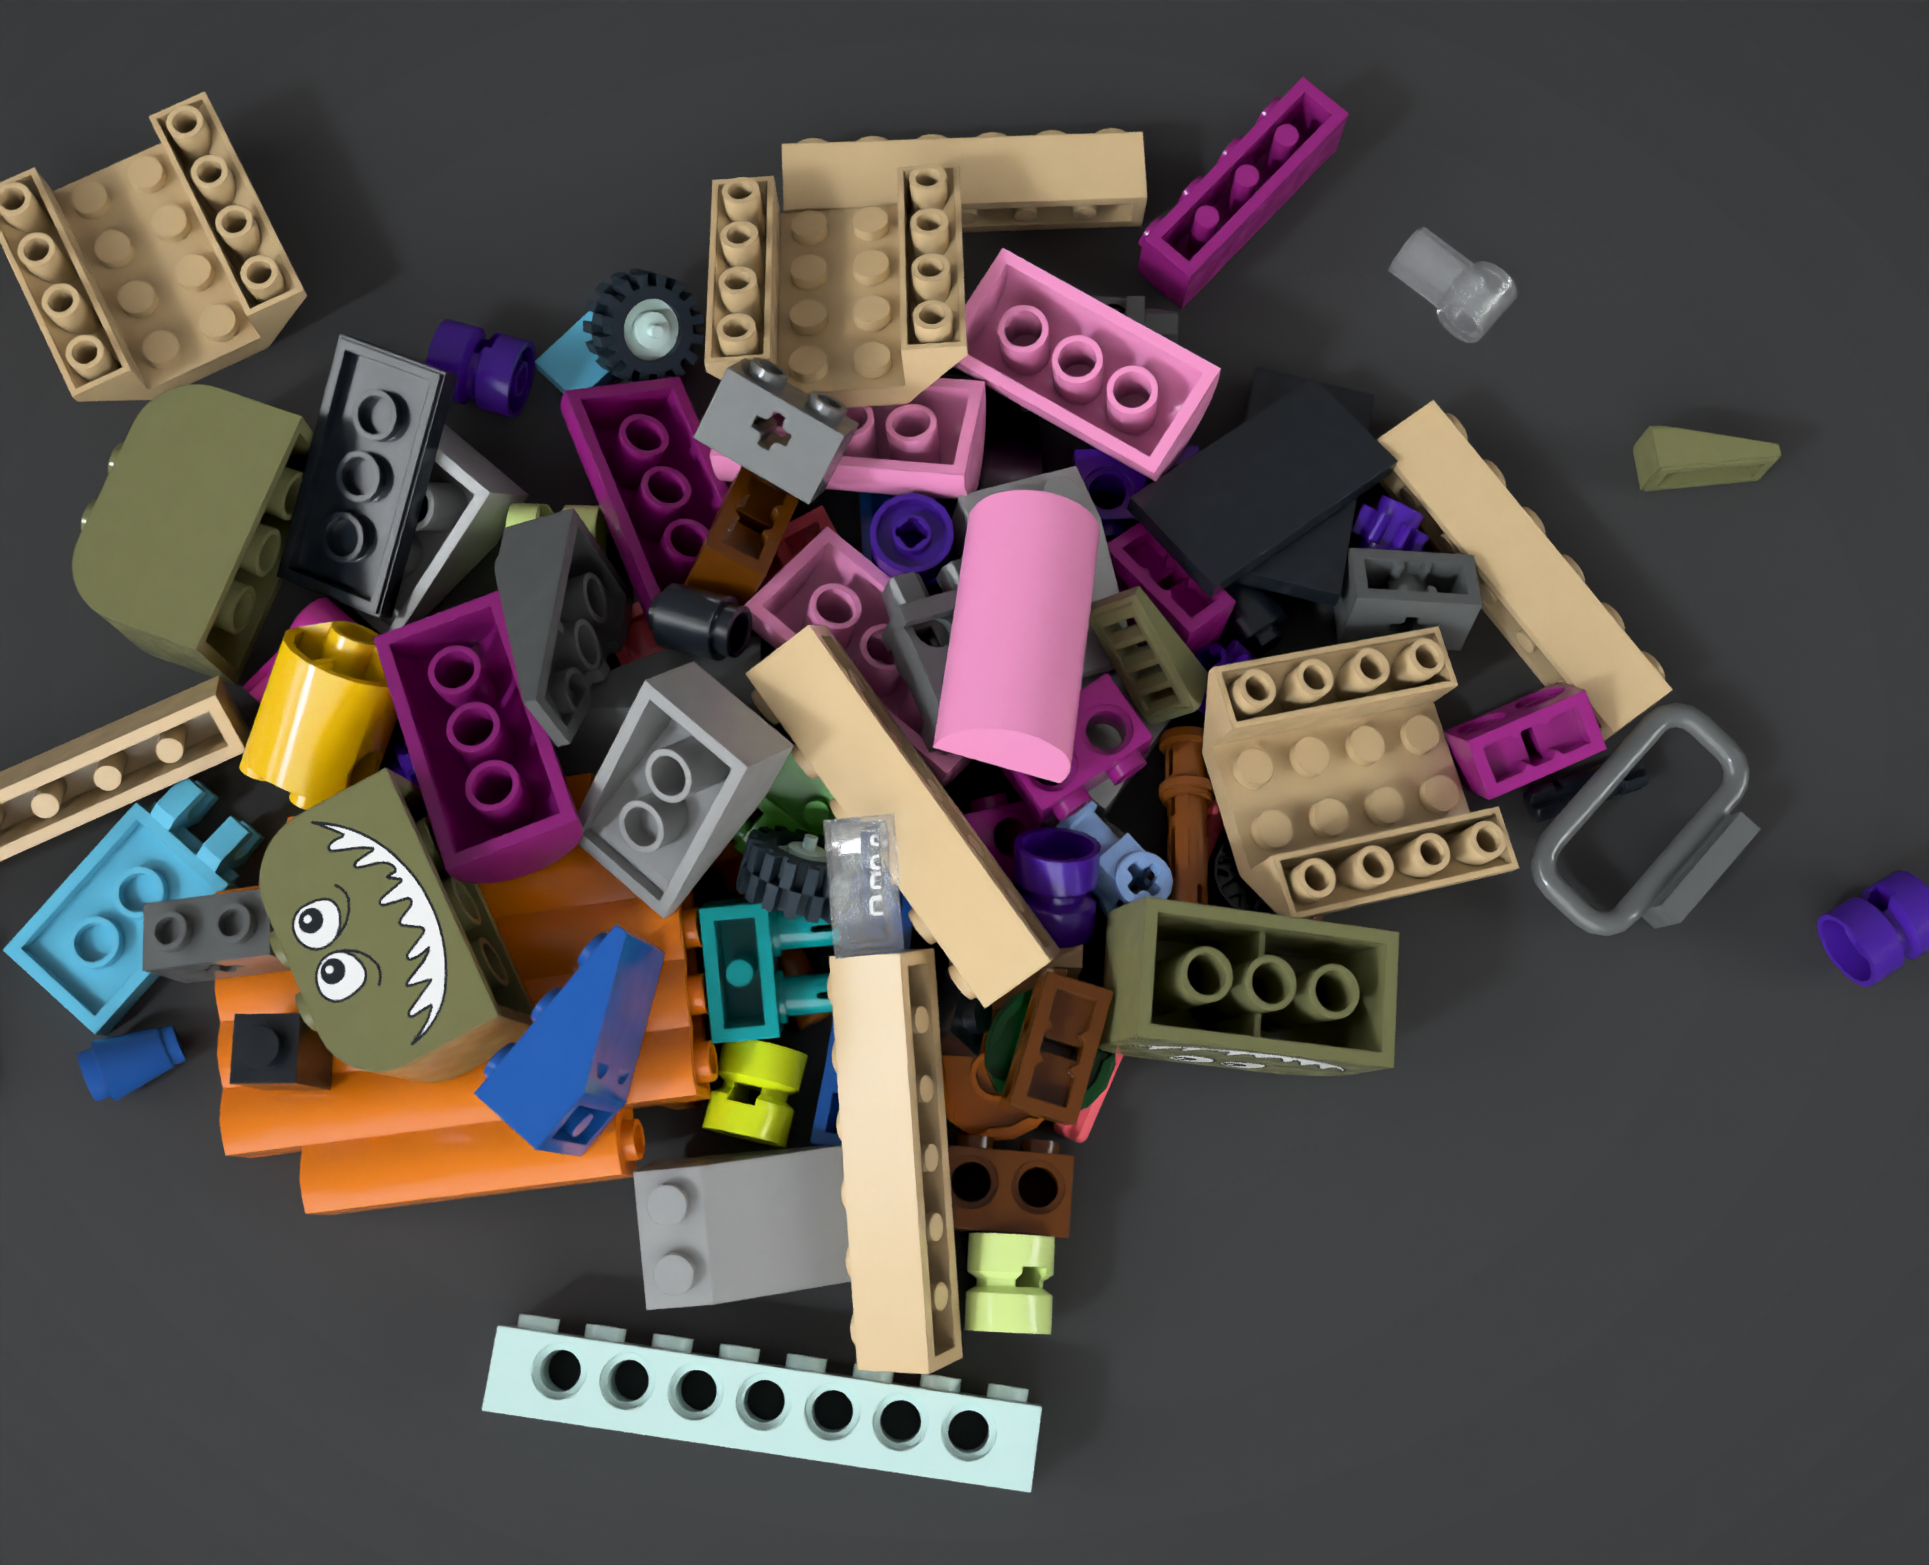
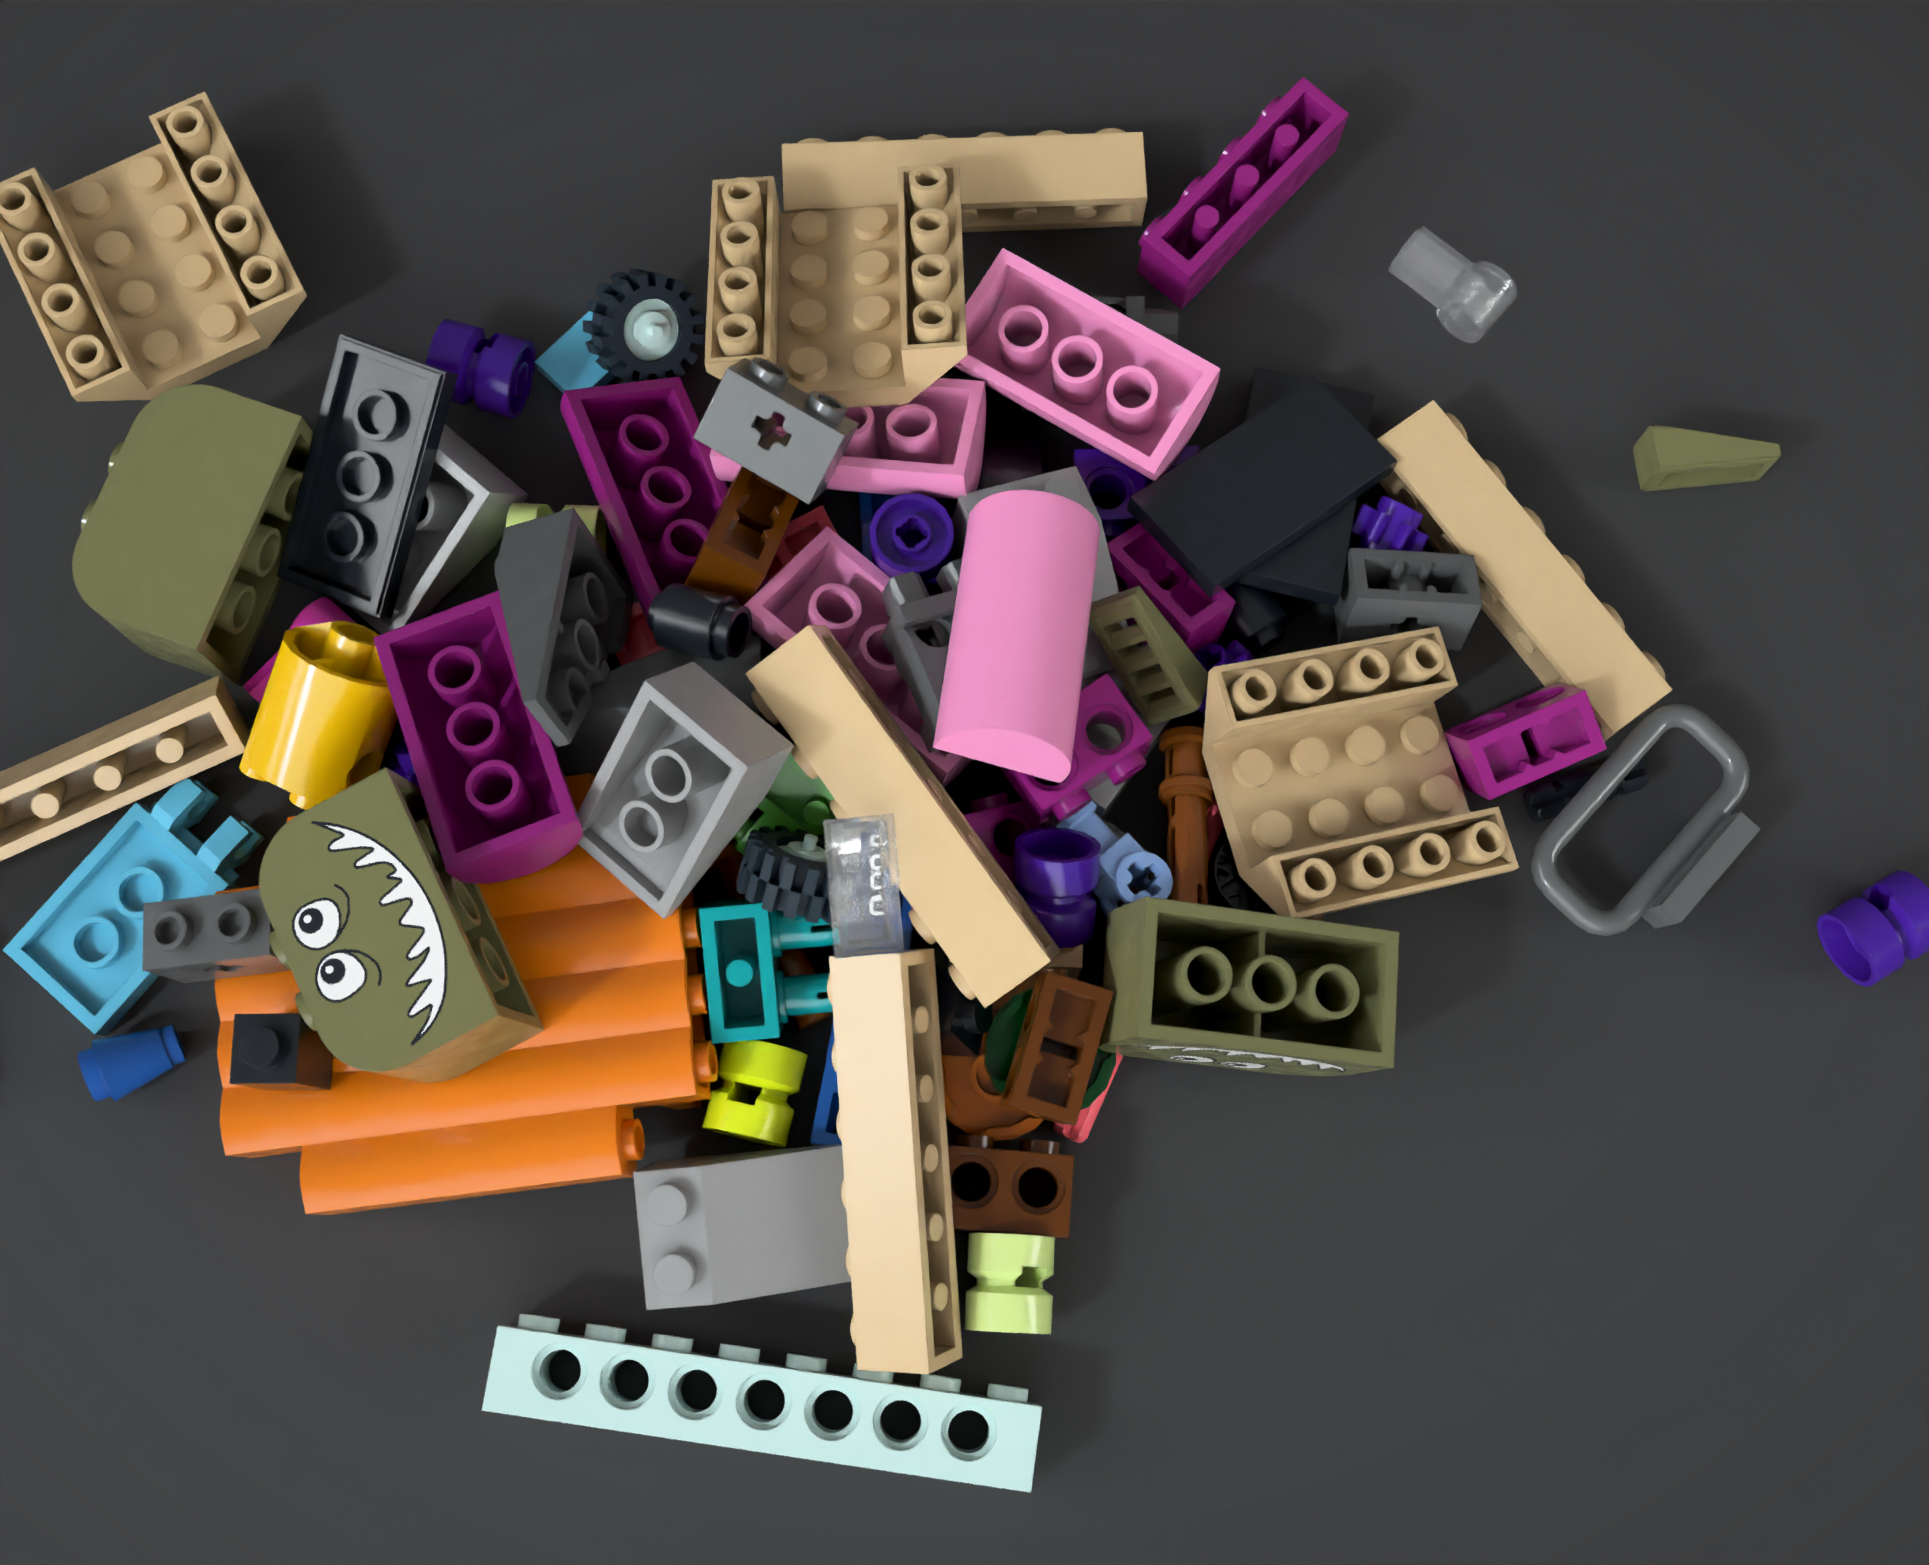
(581, 1050): blue slope -> none

